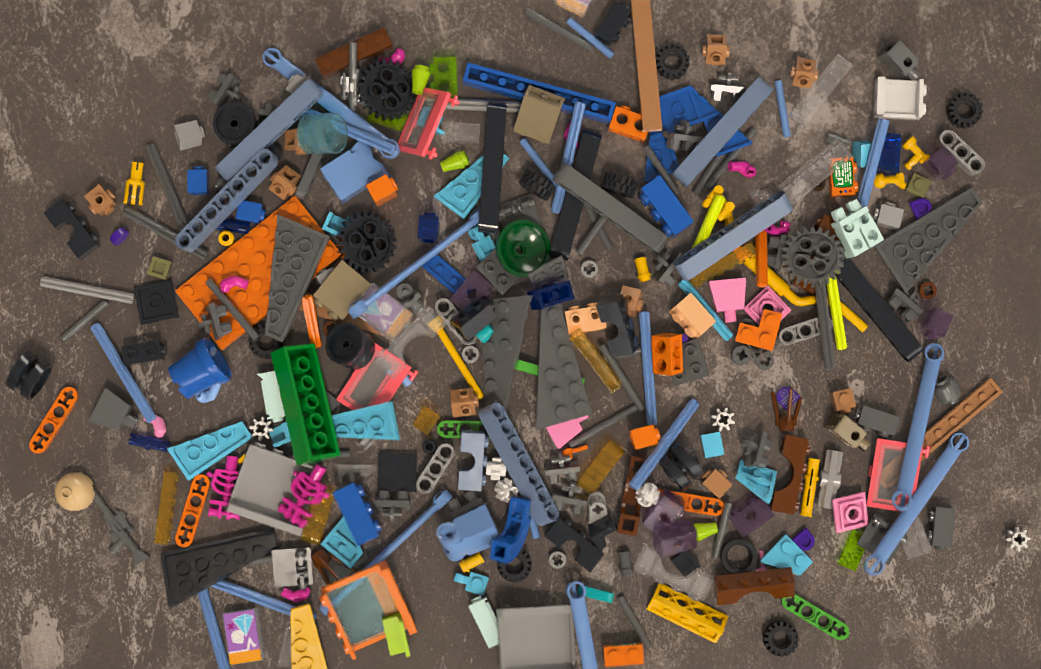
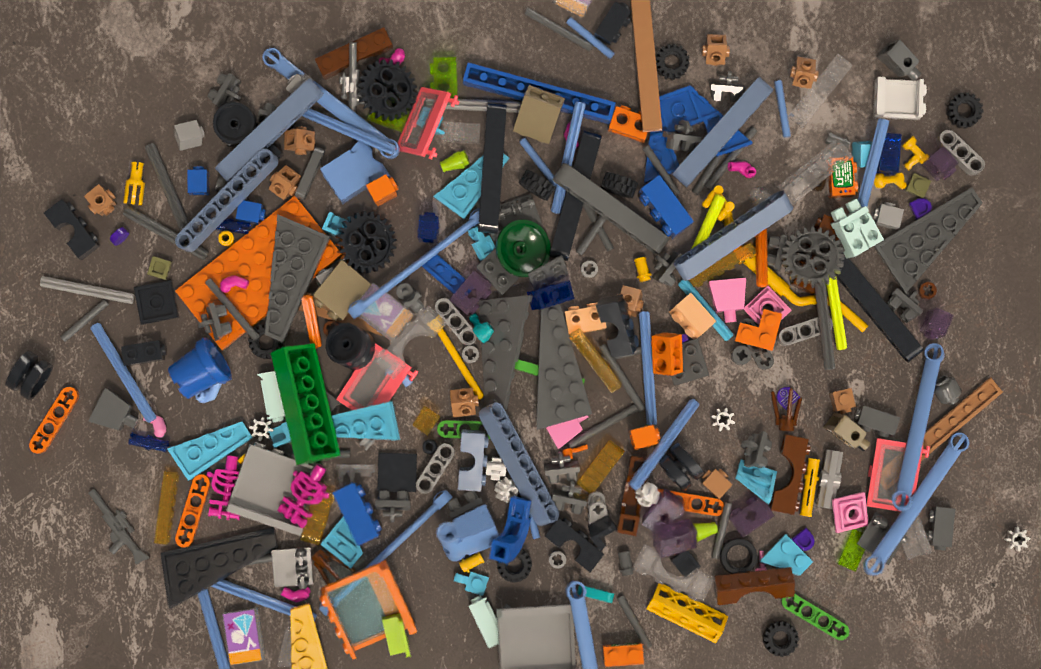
(74, 491): tan cylinder -> none
(322, 133): clear light blue wheel -> none
(420, 76): lime cone -> none
(473, 318): black brick -> none
(711, 445): medium azure panel -> none
(775, 230): dark pink arm -> none

